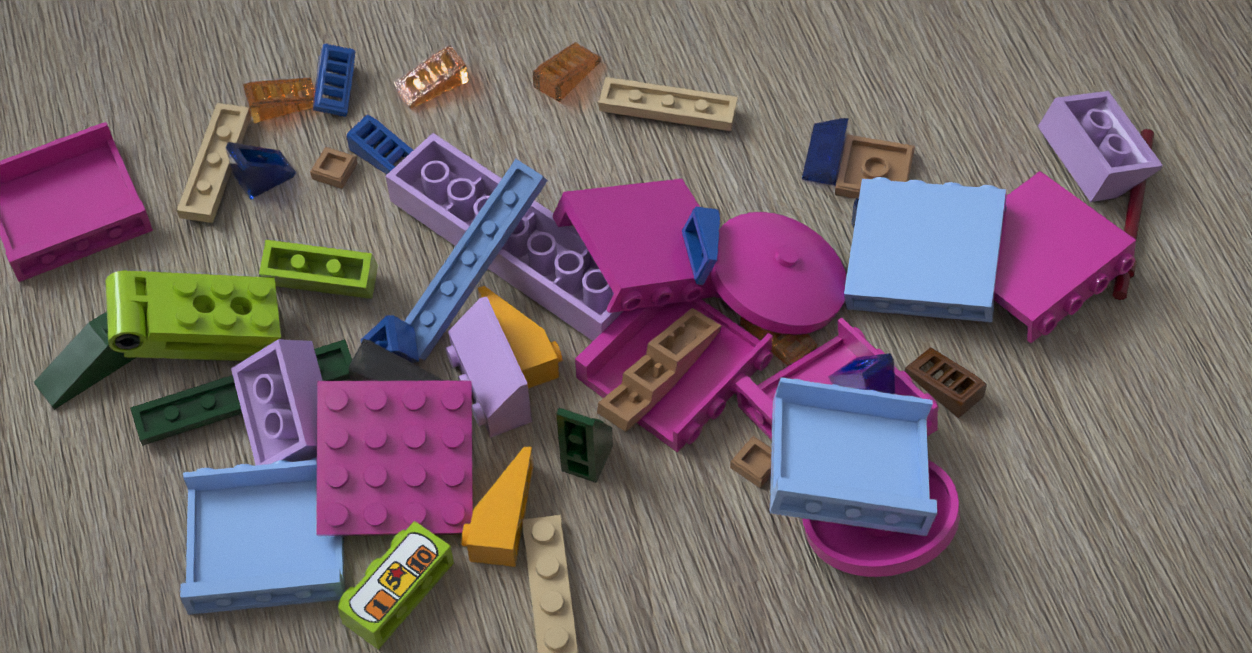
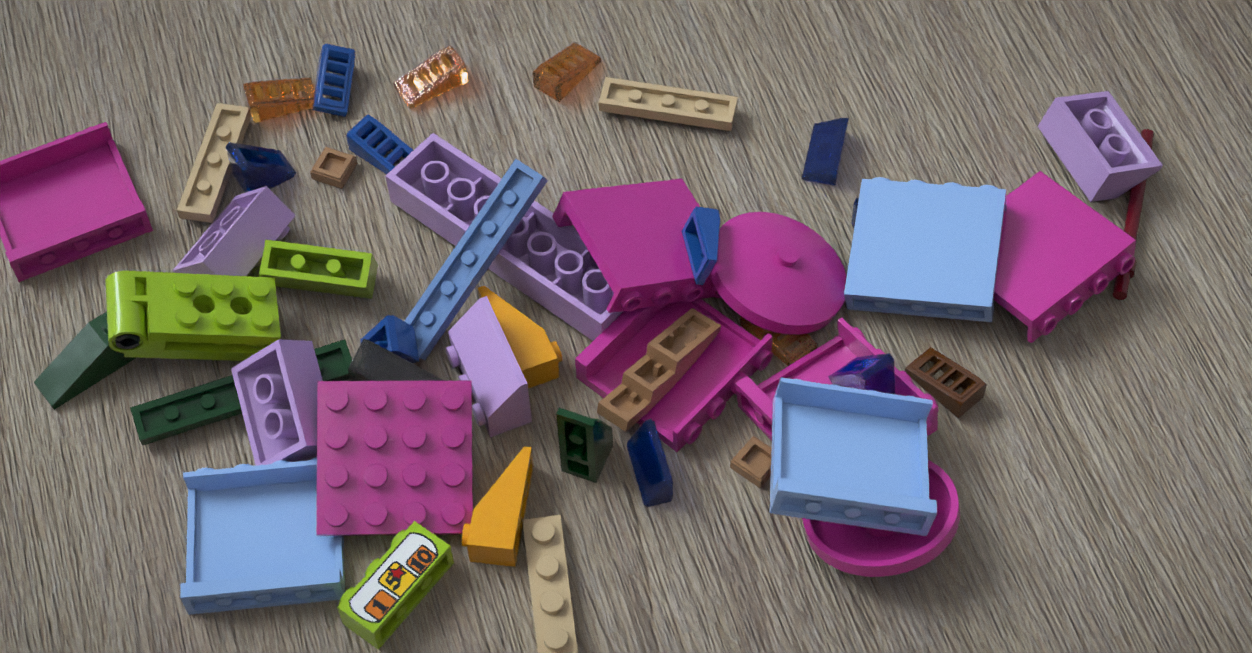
(238, 235): none -> lavender slope
(650, 465): none -> clear blue slope
(871, 159): medium nougat tile -> none

